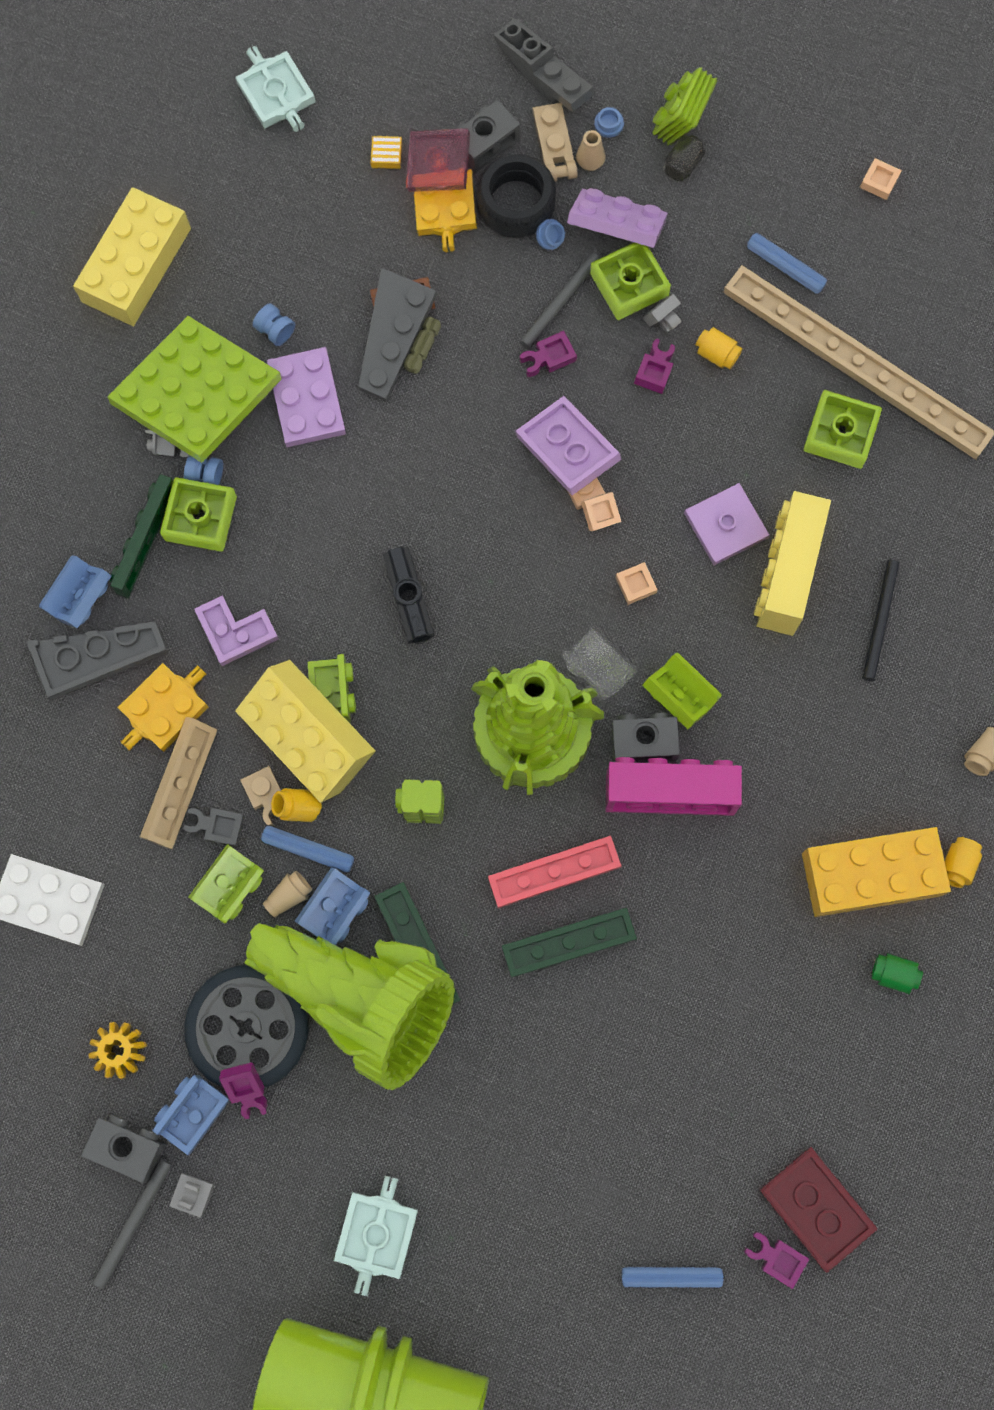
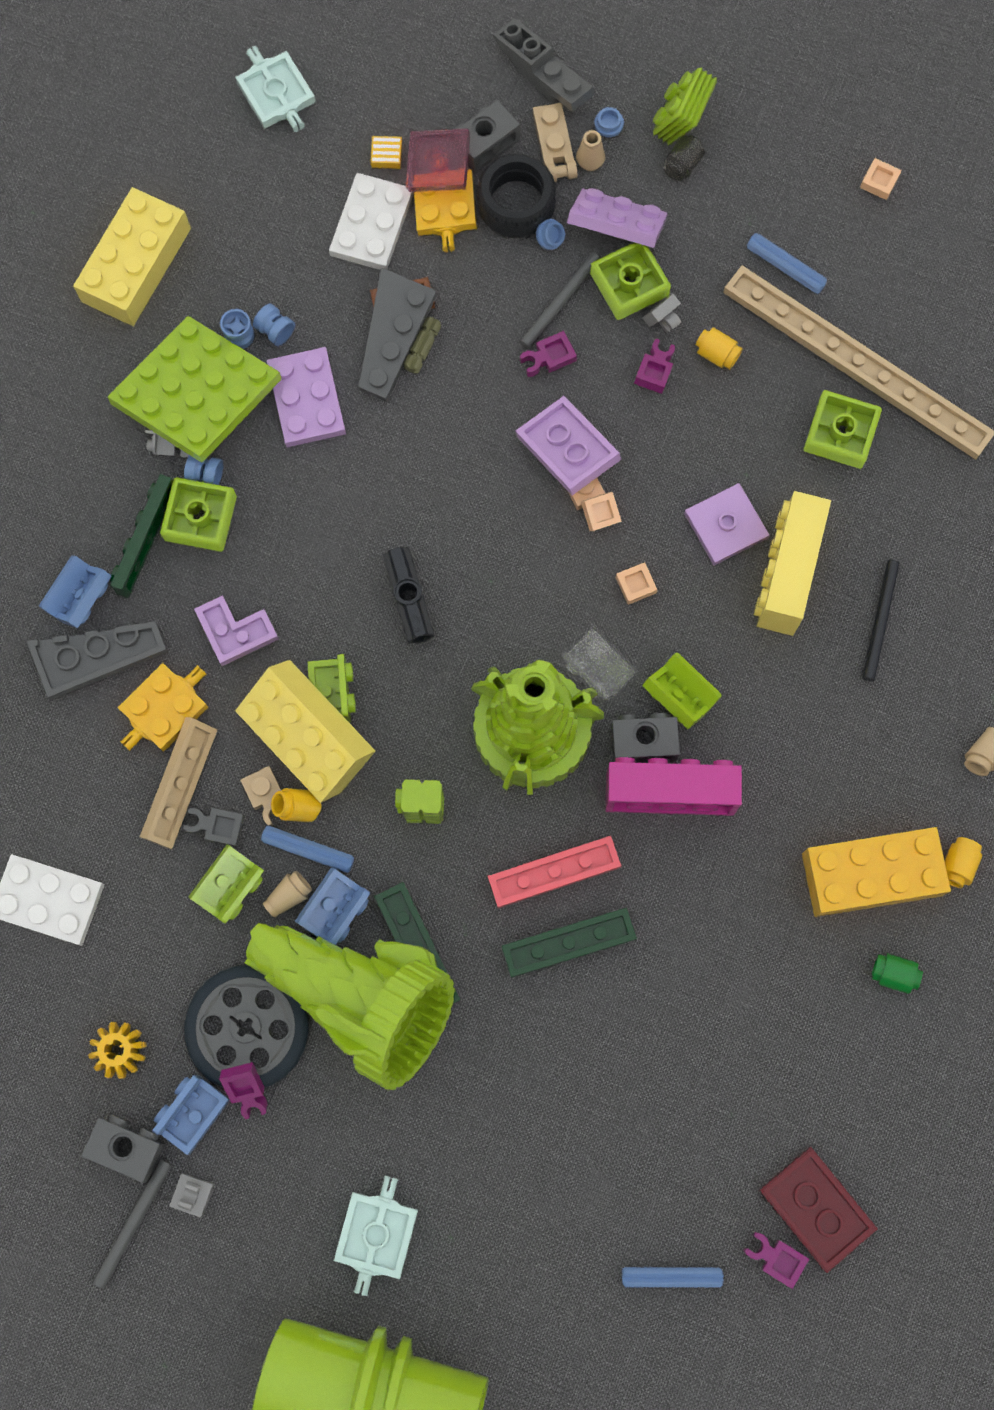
(233, 323): none -> medium blue wheel
(371, 222): none -> white plate

